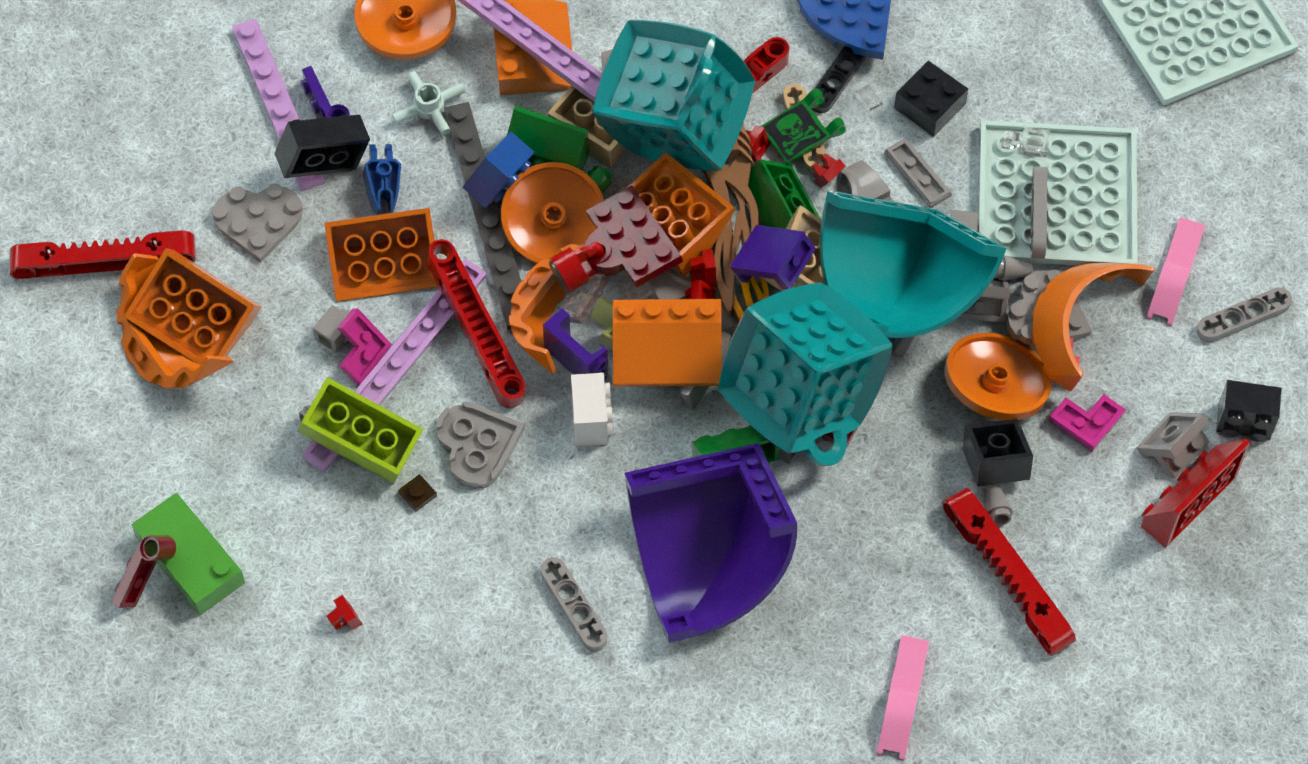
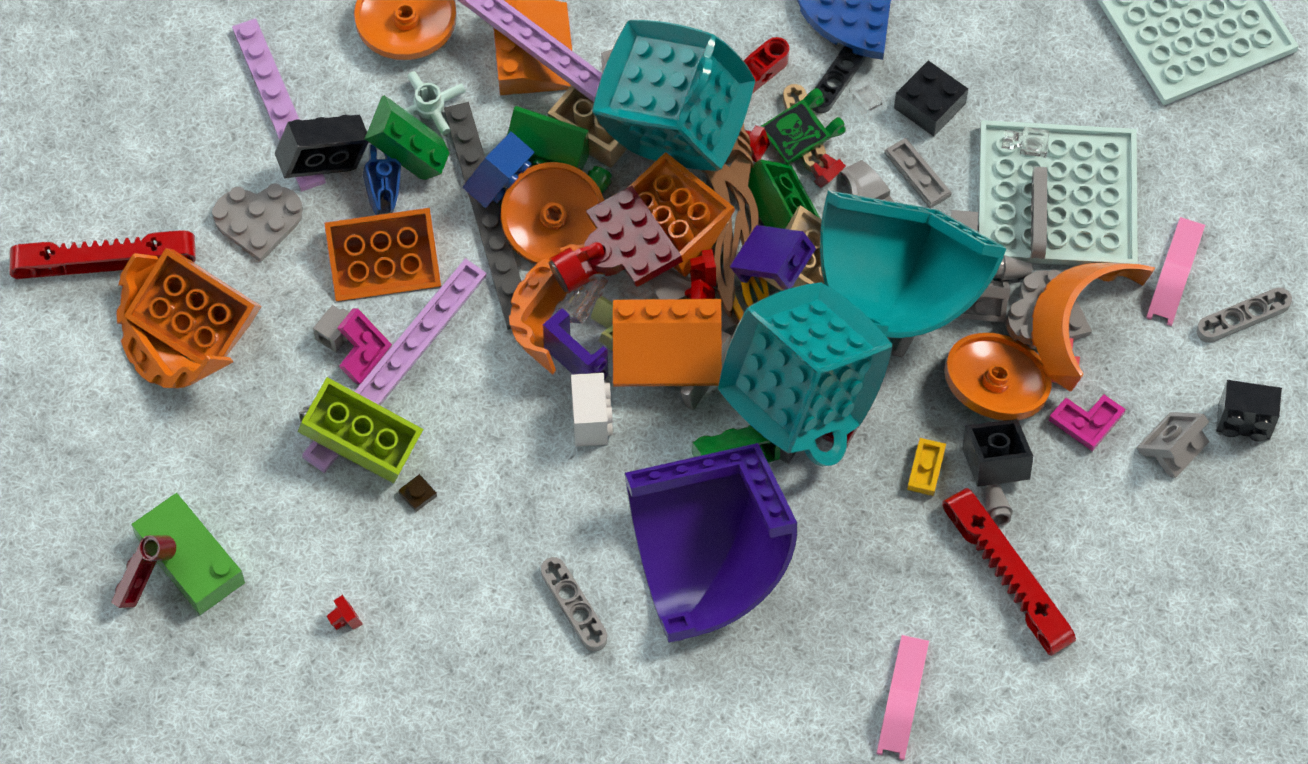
(319, 102): dark purple plate -> none
(407, 140): none -> green slope
(476, 322): red gear -> none
(477, 442): light grey plate -> none
(926, 466): none -> yellow plate
(1194, 491): red slope -> none

